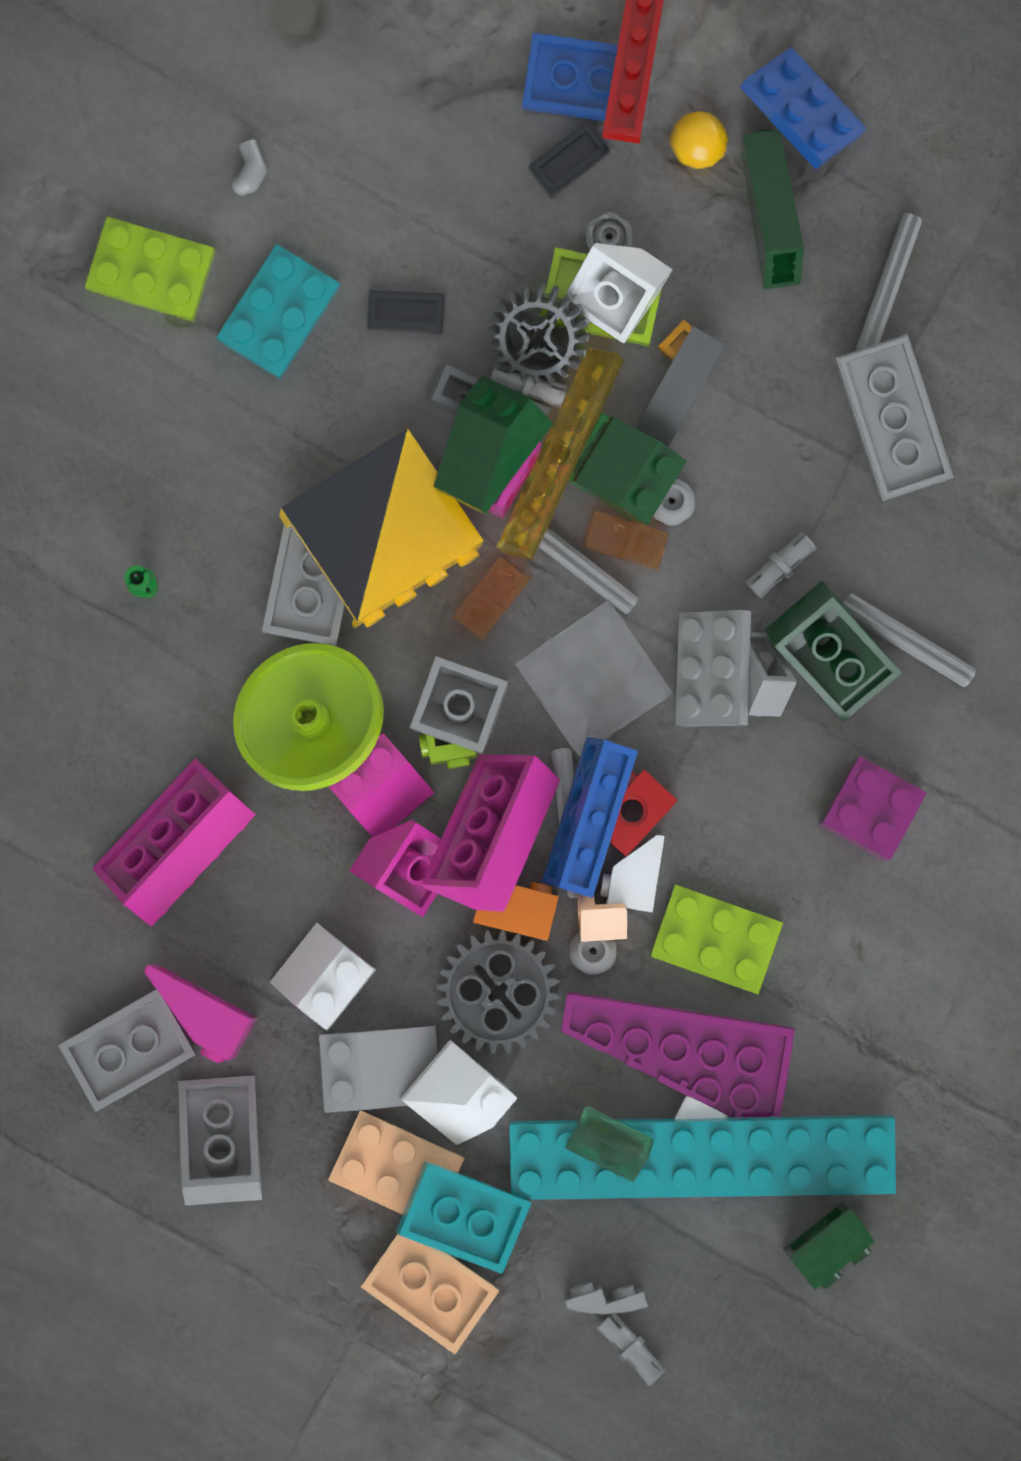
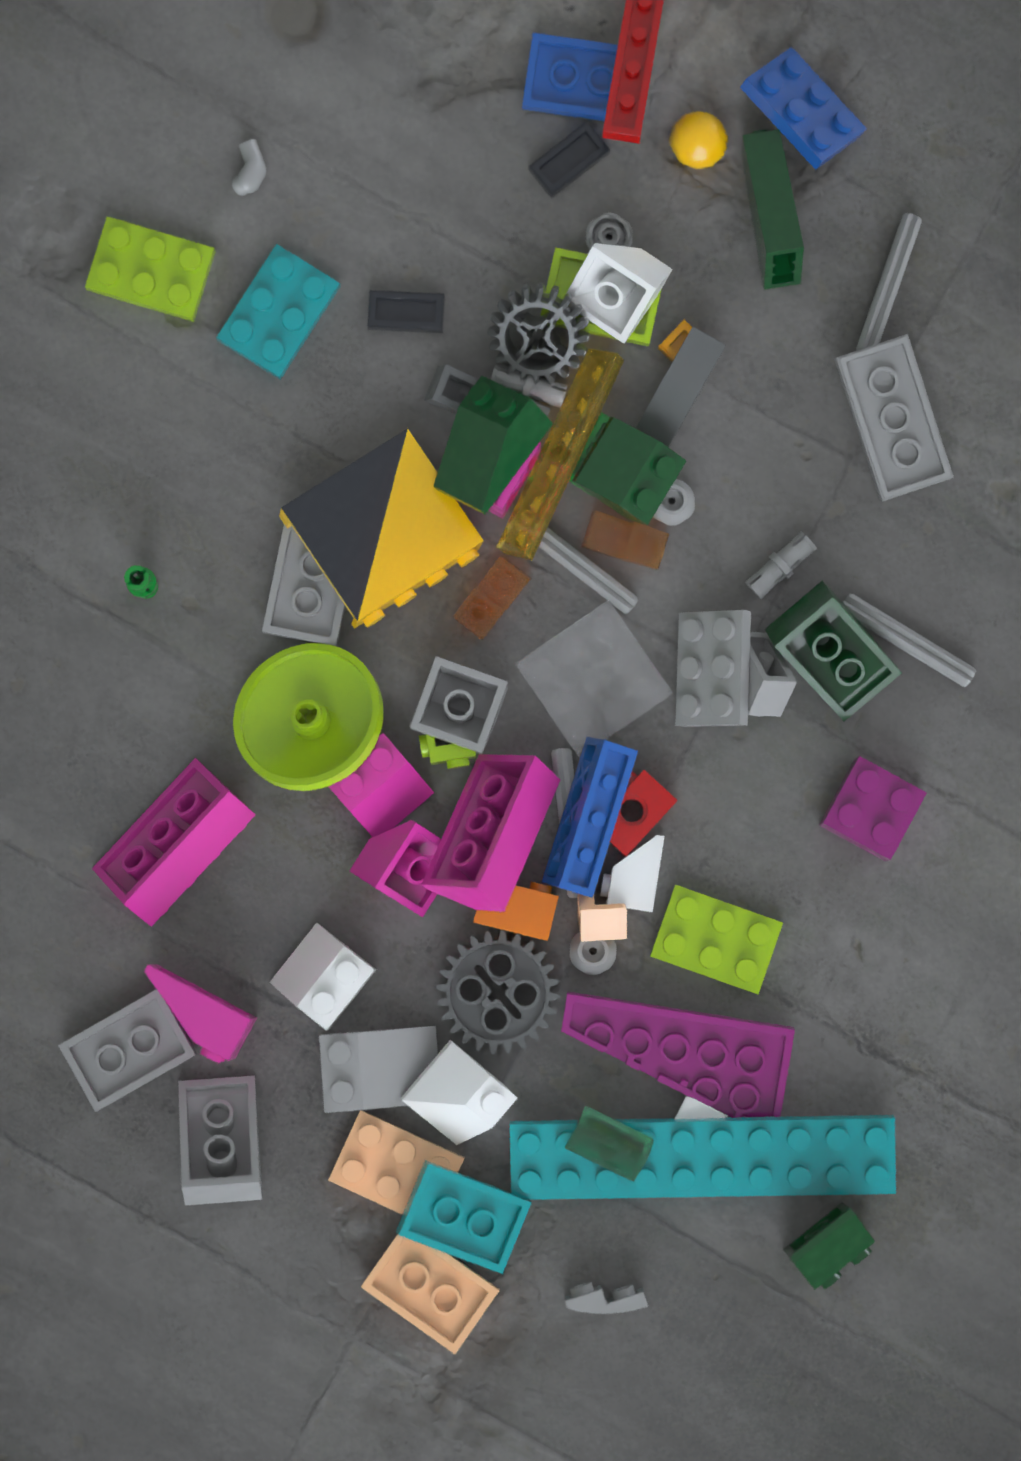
(631, 1348): light grey pin -> none

